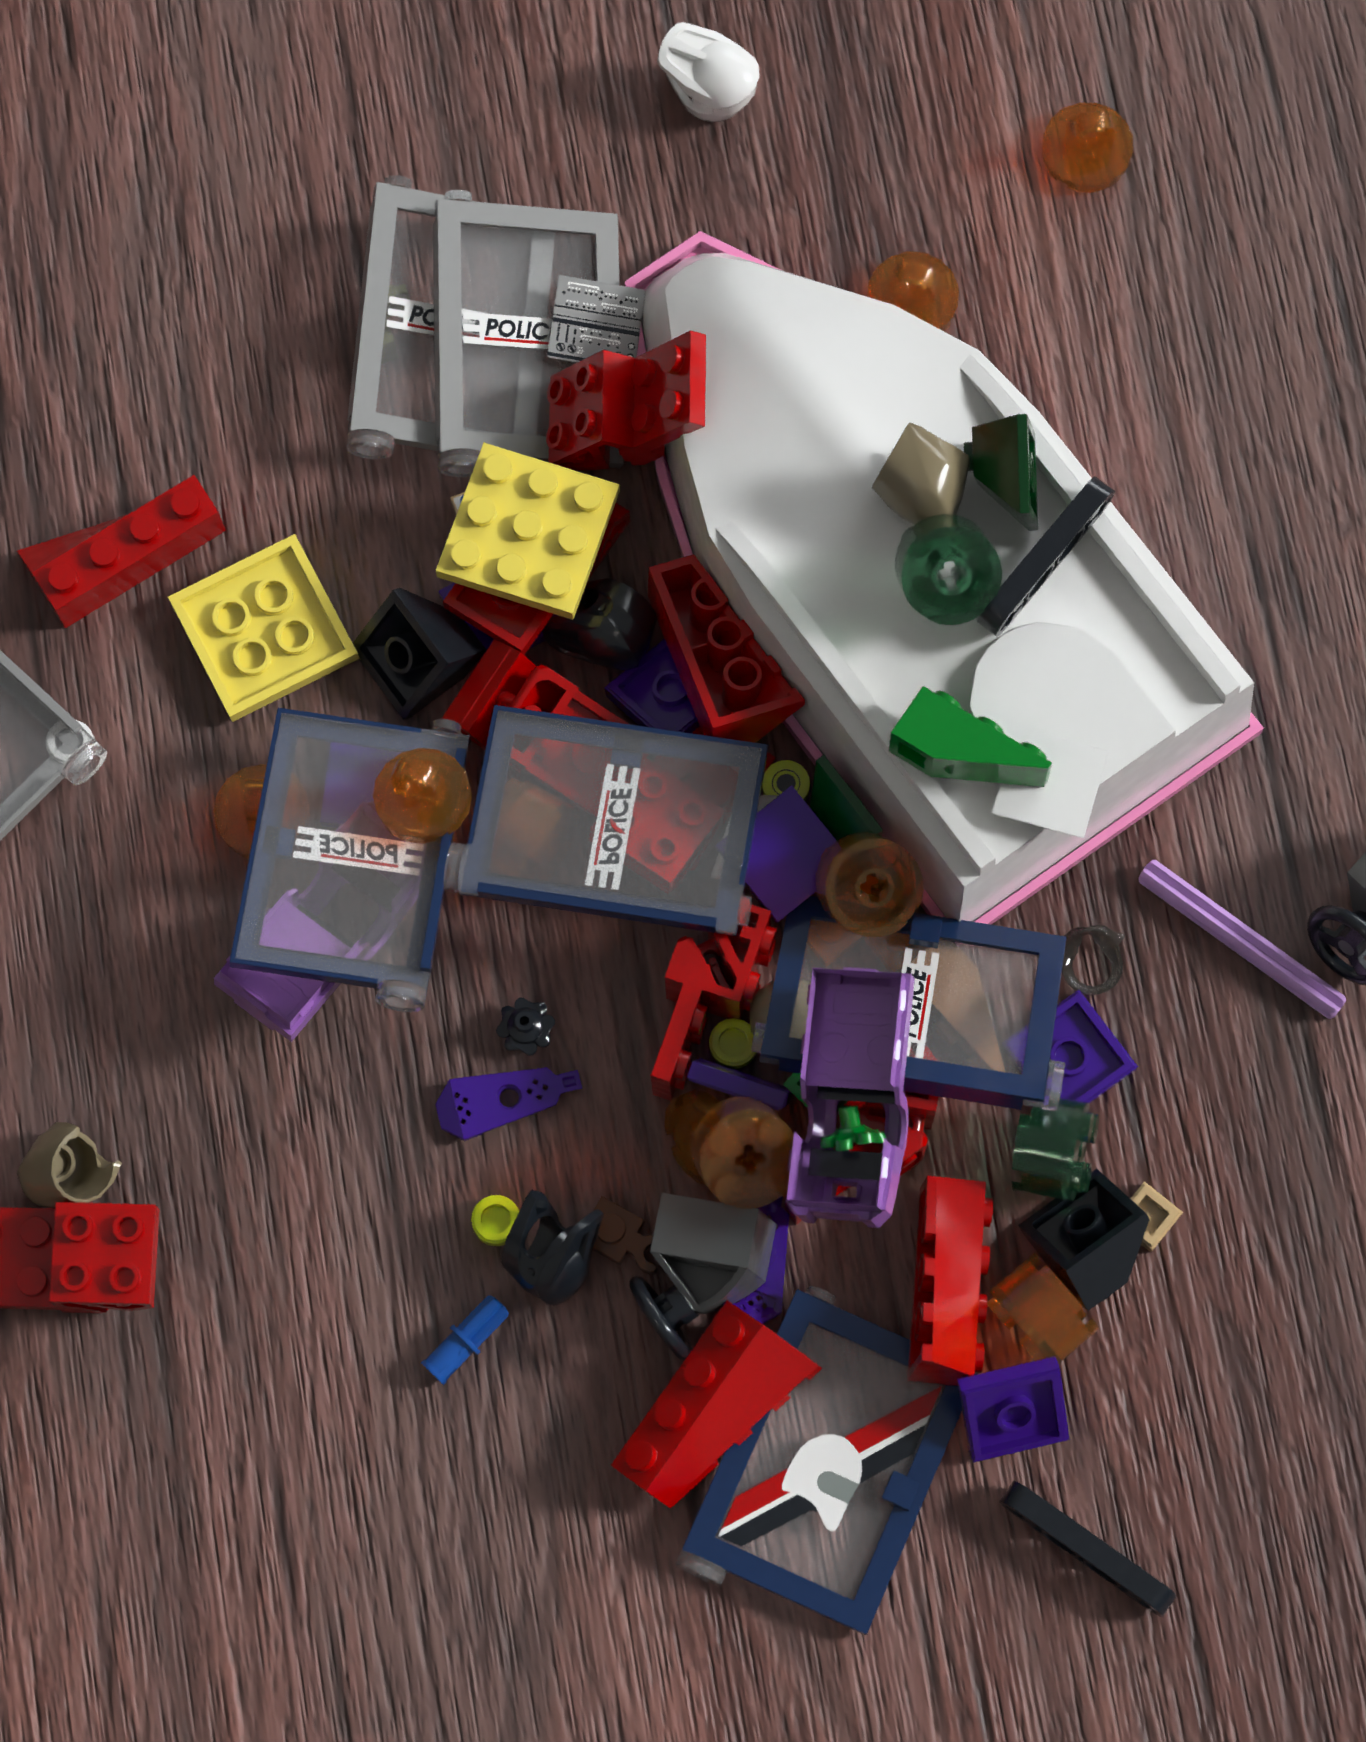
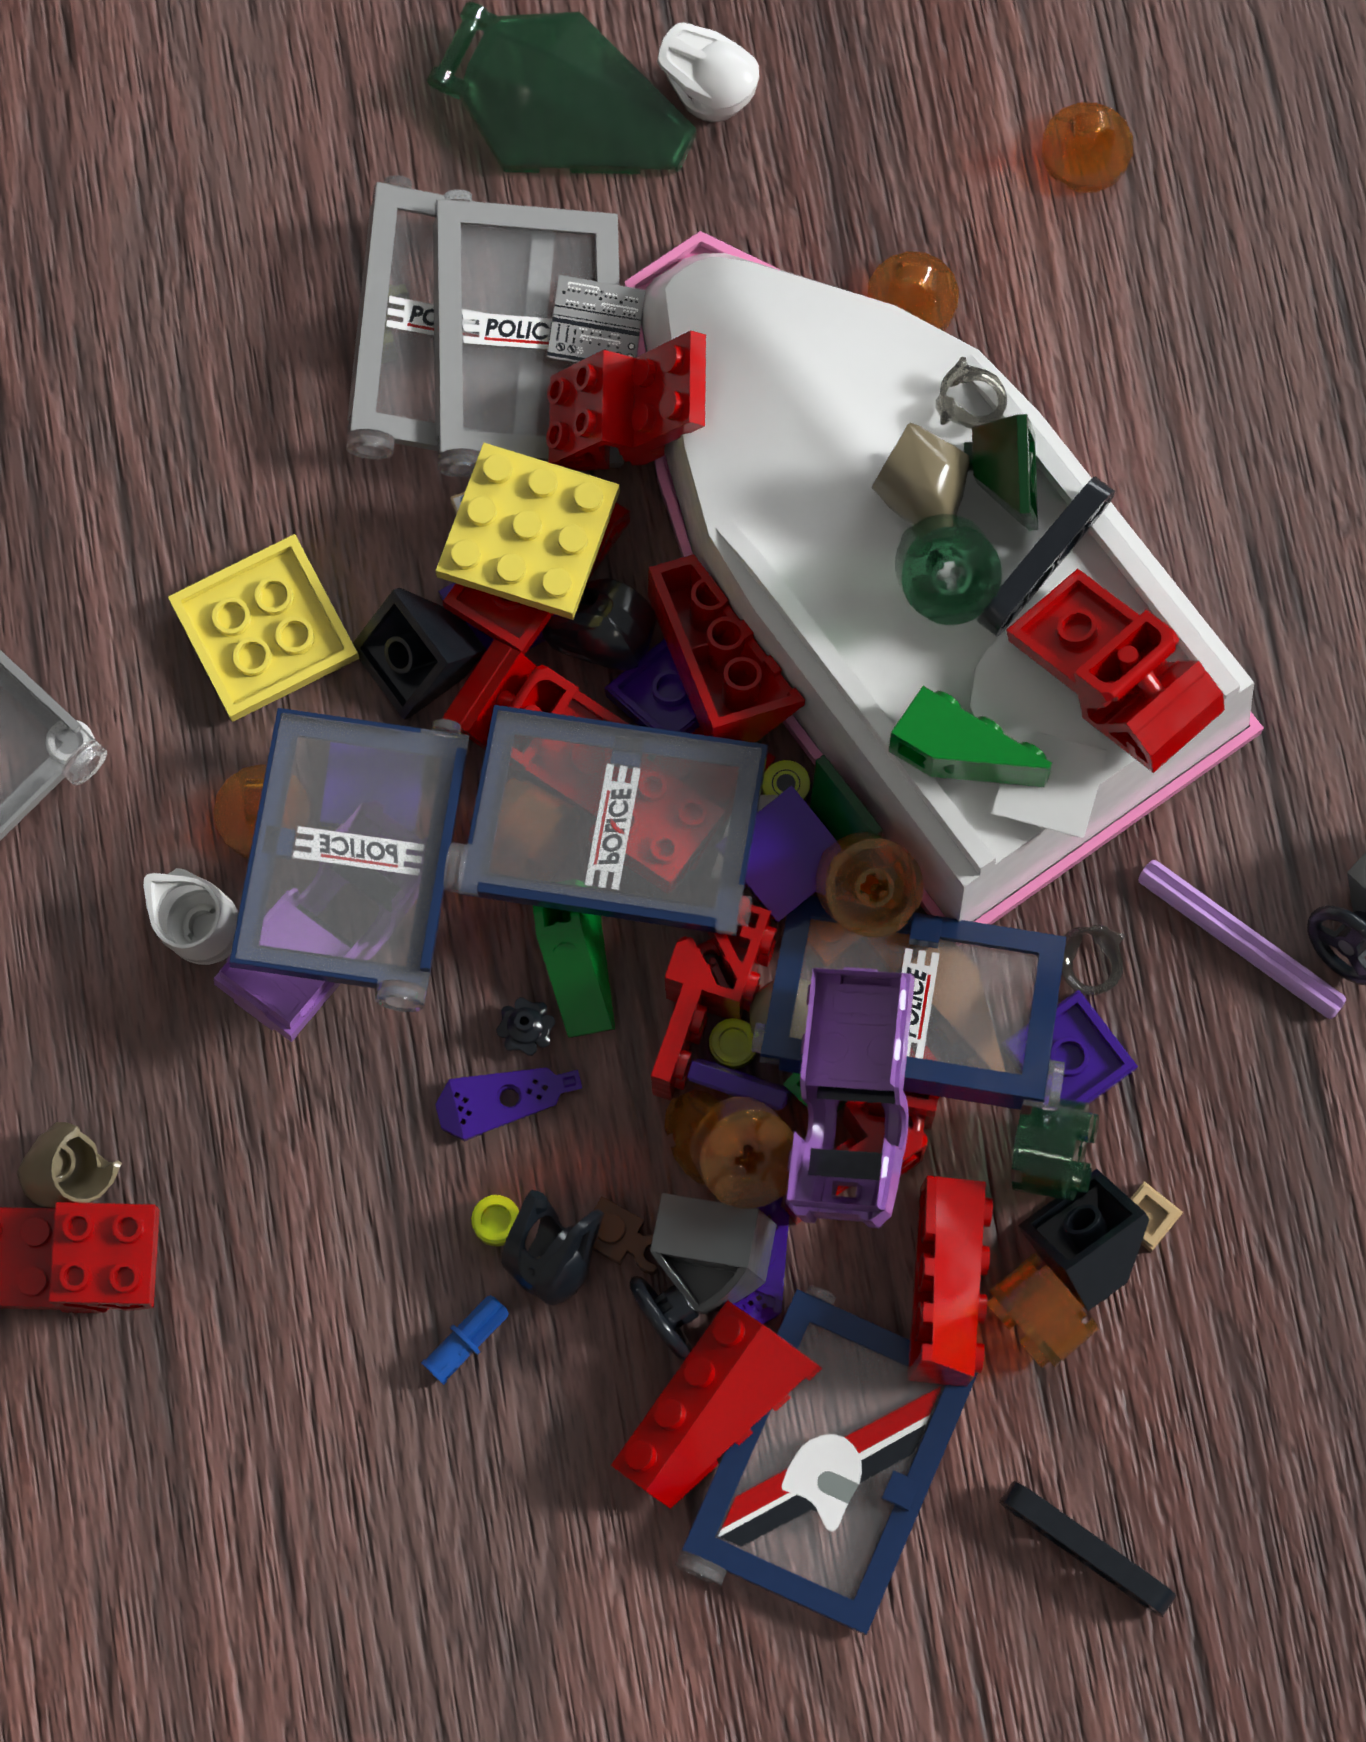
(110, 558): red wedge -> none
(191, 916): none -> white helmet
(422, 795): clear orange tile -> none
(560, 96): none -> clear green windscreen
(577, 968): none -> green slope
(851, 1131): green plant -> none
(955, 412): none -> clear smoke piece
(1013, 1409): dark purple tile -> none
(1119, 669): none -> red piece

